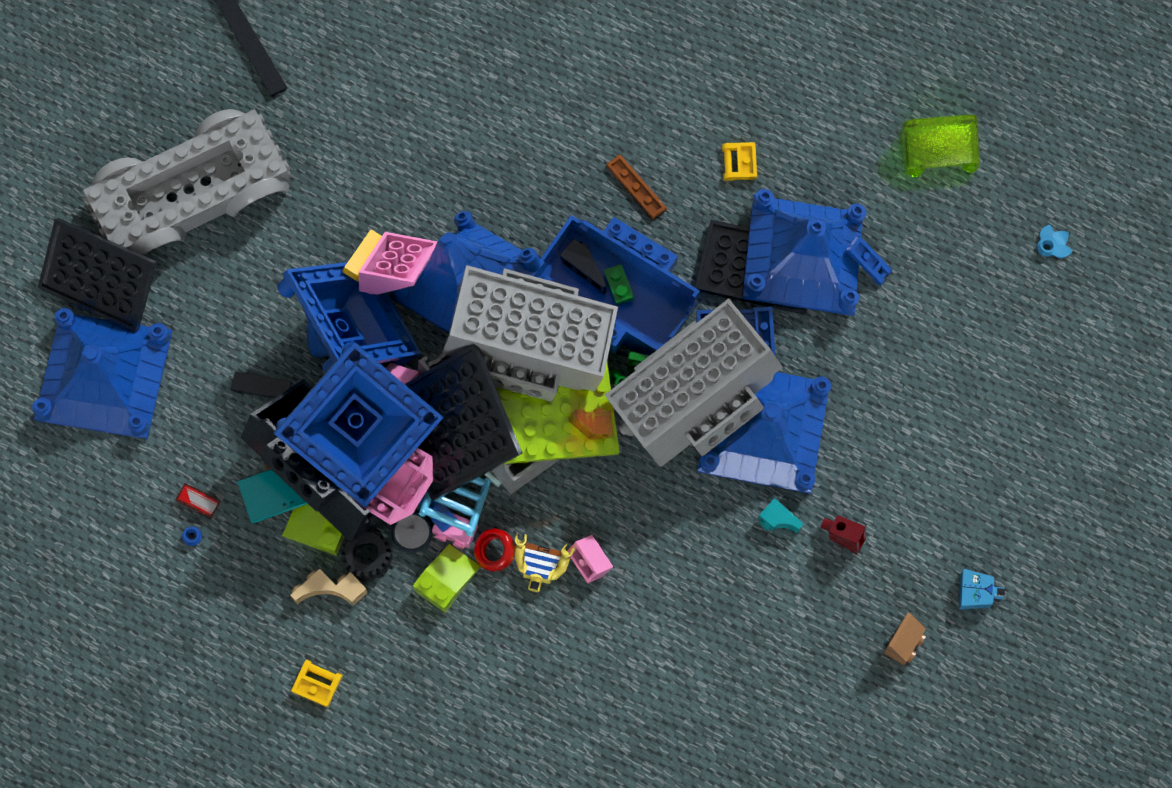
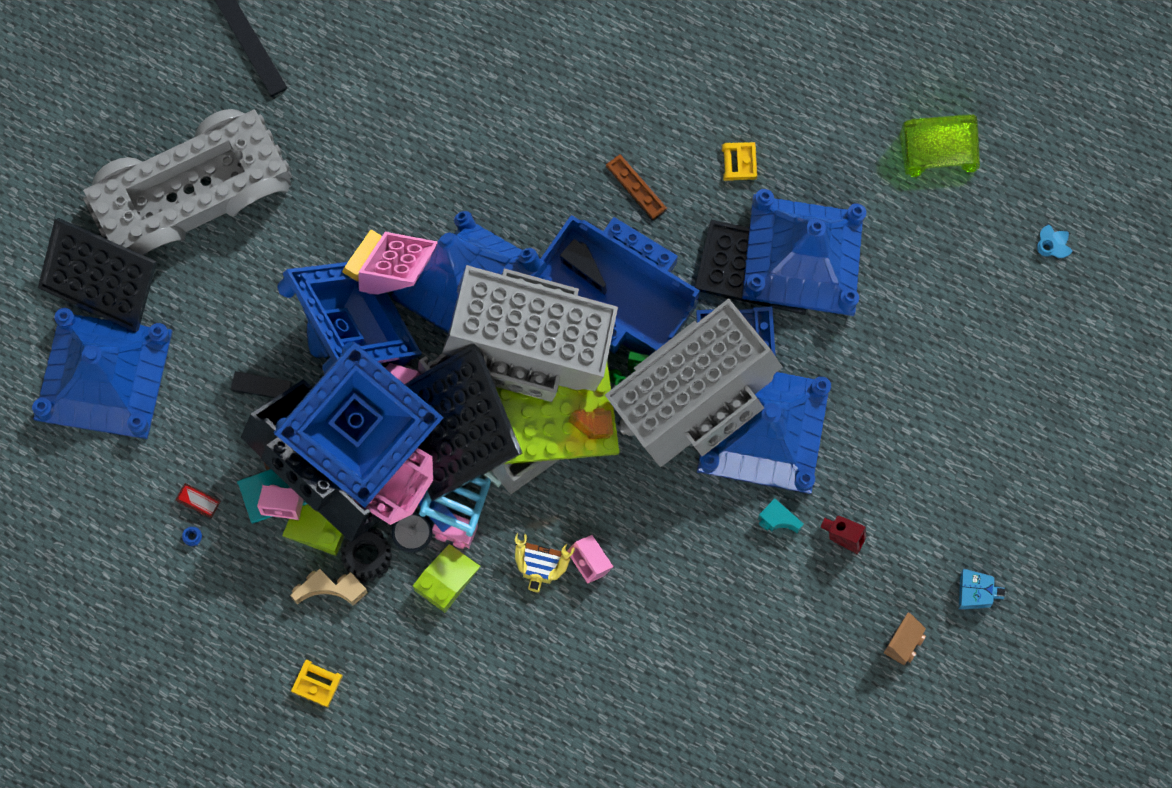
(280, 502): none -> bright pink brick
(508, 553): red wheel -> none
(619, 284): green plate -> none
(868, 260): blue plate -> none

